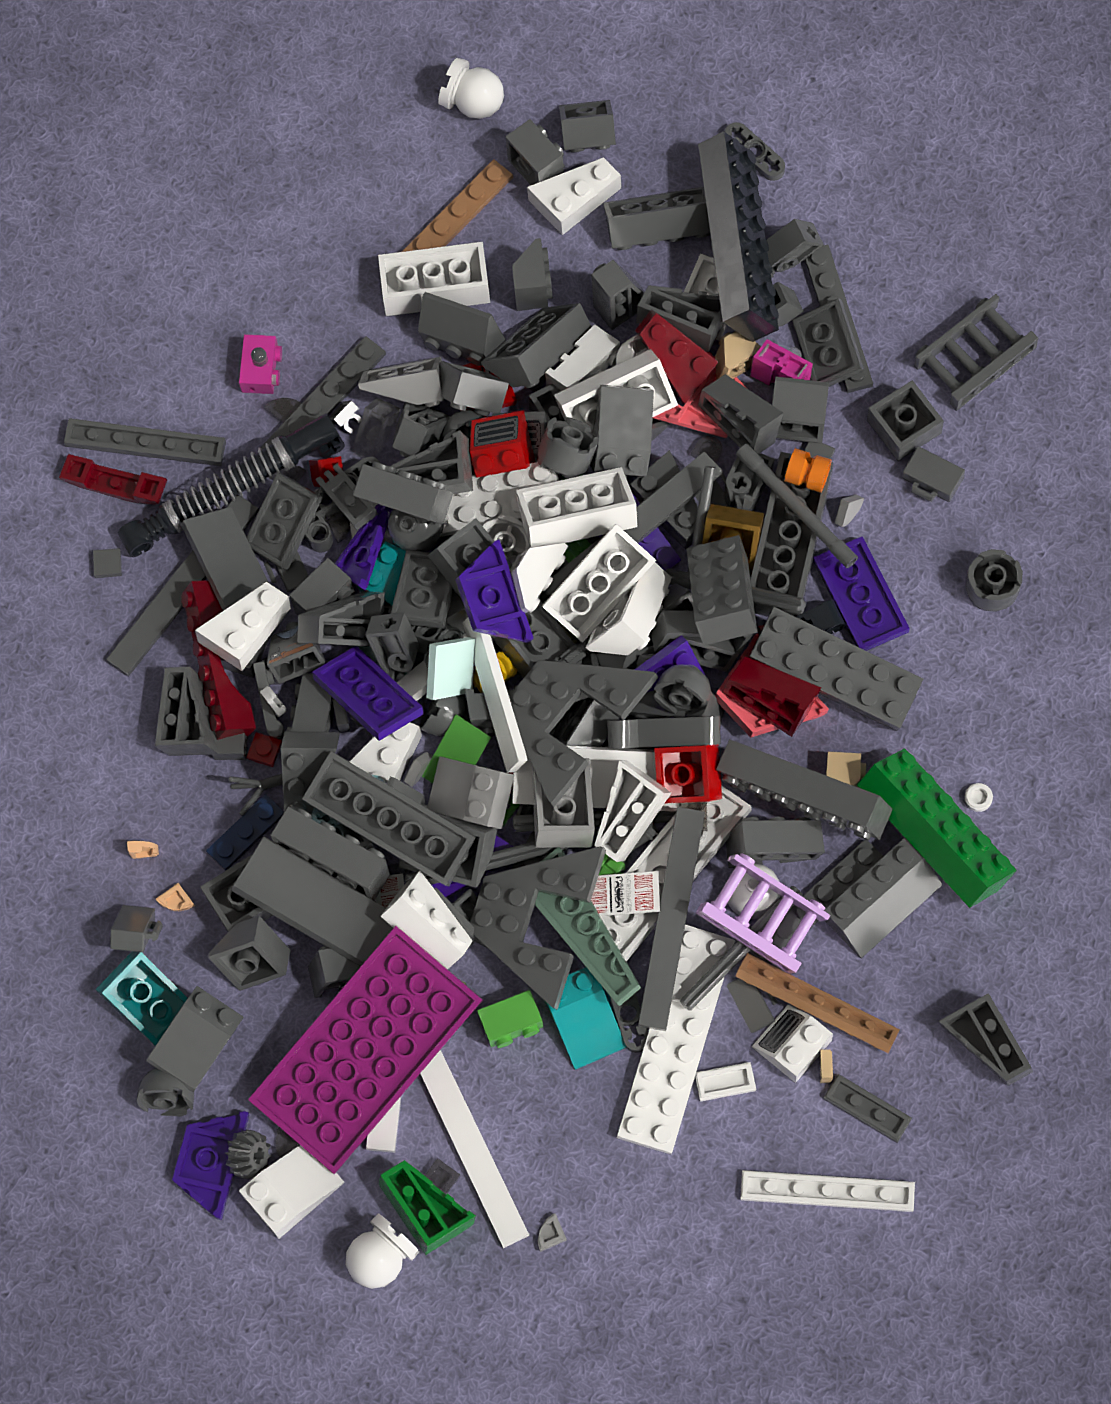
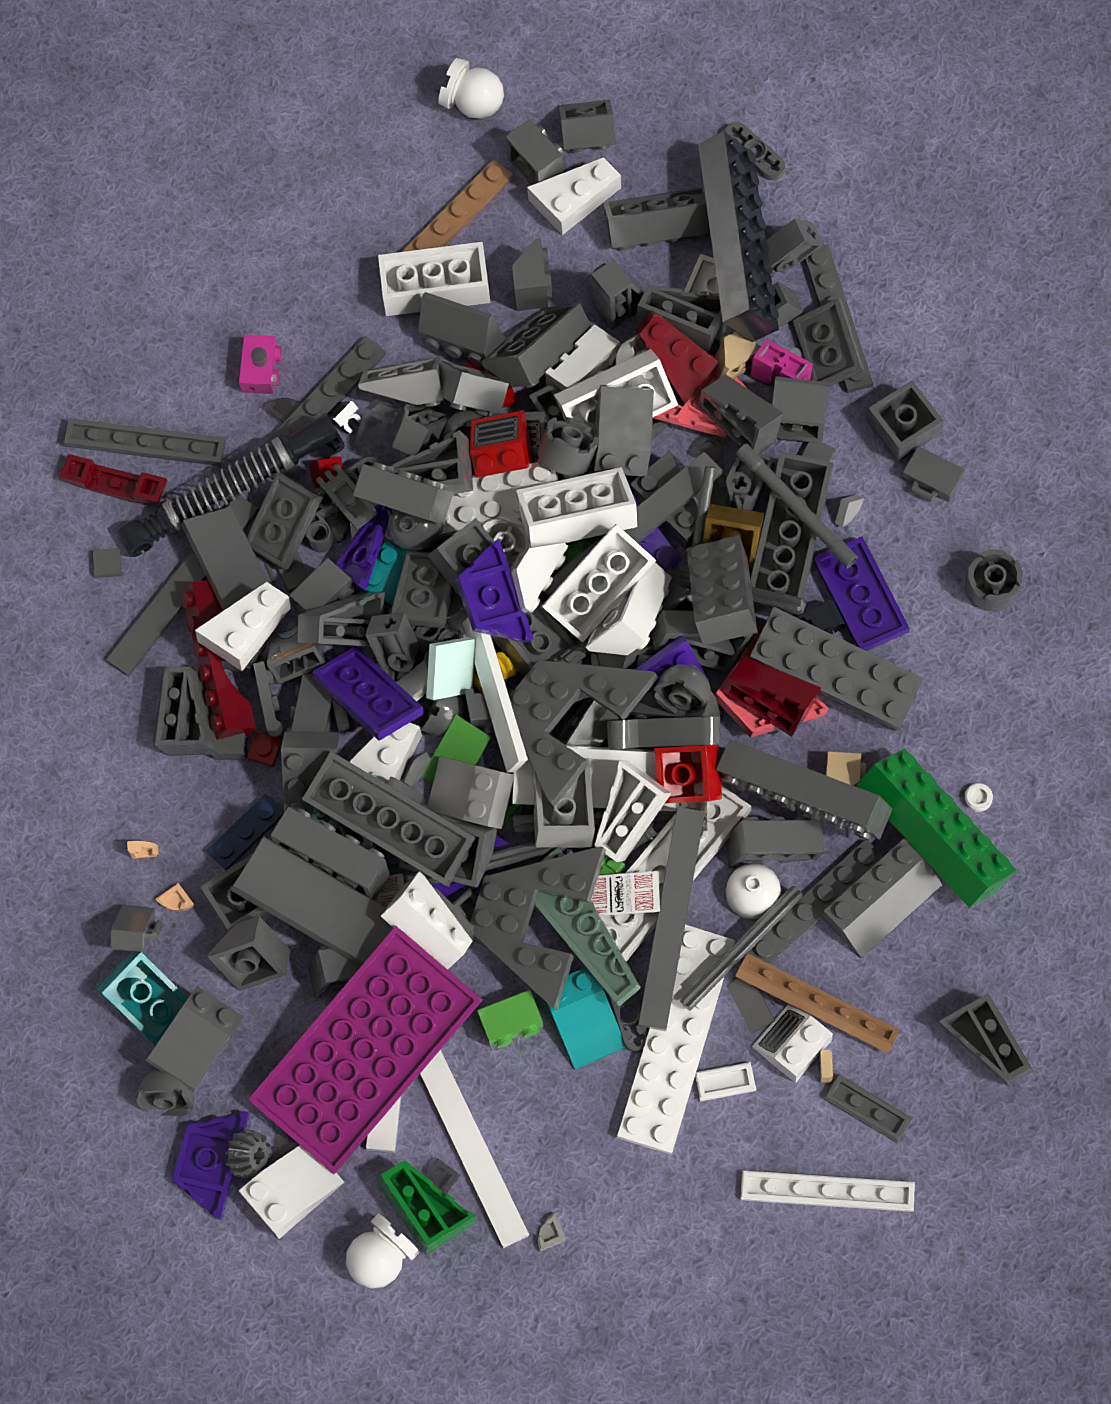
(262, 785): dark grey plant -> none
(271, 698): light grey tile -> none
(738, 927): lavender fence -> none
(808, 470): orange wheel -> none
(981, 376): dark grey fence -> none

